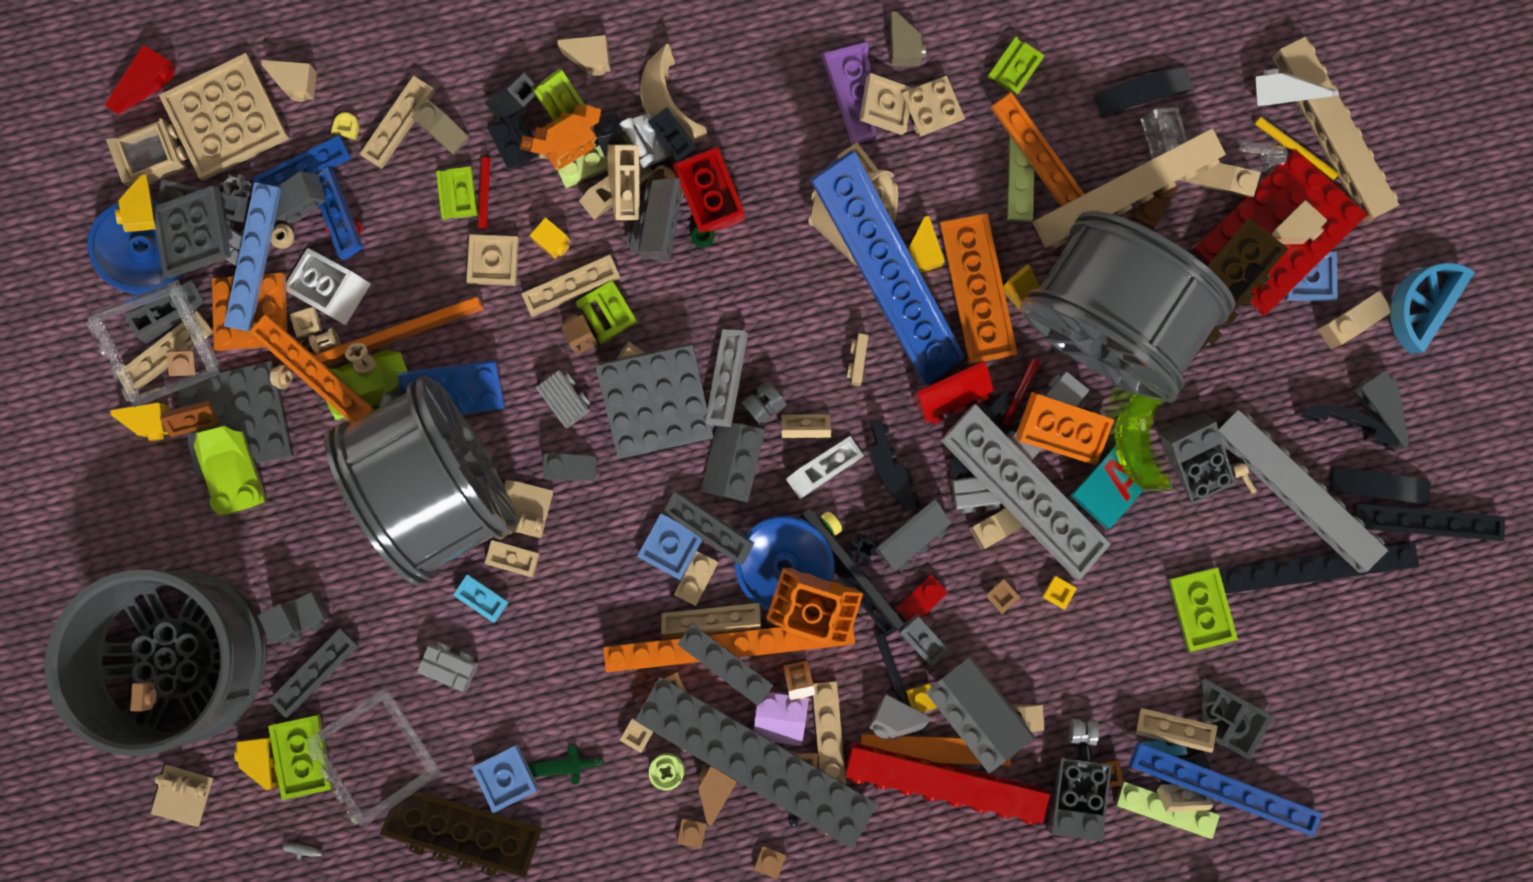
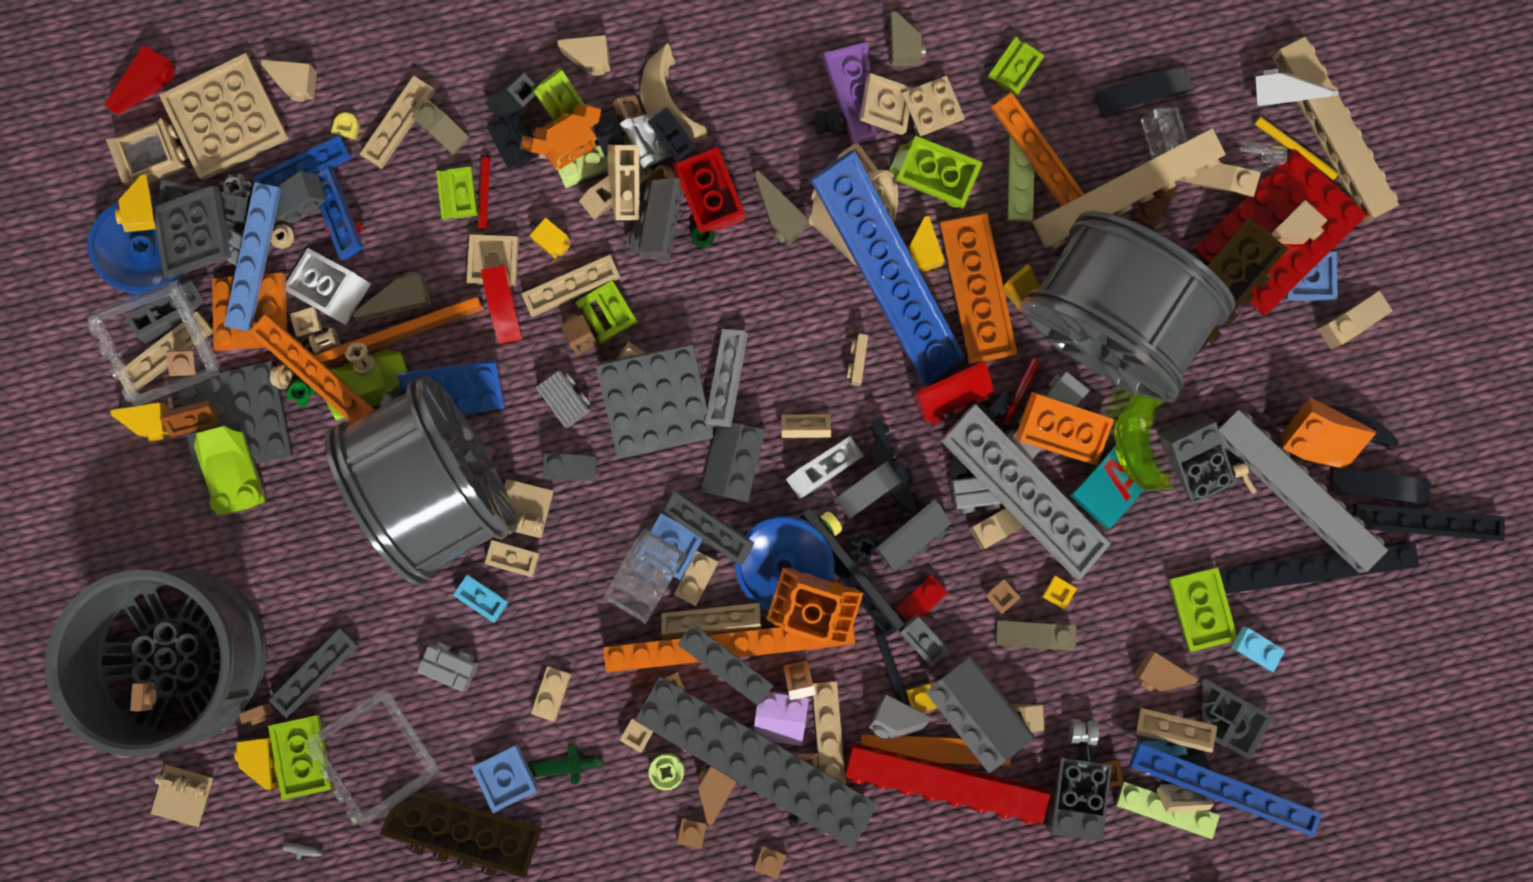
(256, 714): none -> medium nougat plate
(288, 621): dark grey brick -> none
(293, 392): none -> green plate
(398, 297): none -> dark tan slope
(502, 304): none -> red slope
(551, 693): none -> tan plate
(627, 108): none -> medium nougat plate
(644, 575): none -> clear brick
(757, 410): dark grey wheel -> none
(783, 216): none -> dark tan slope
(833, 120): none -> black wheel
(868, 489): none -> dark grey beam
(936, 171): none -> lime slope
(1036, 635): none -> dark tan slope
(1161, 674): none -> medium nougat slope
(1258, 649): none -> medium azure plate
(1325, 435): none -> orange slope
(1384, 404): dark grey slope -> none
(1442, 302): dark azure window -> none

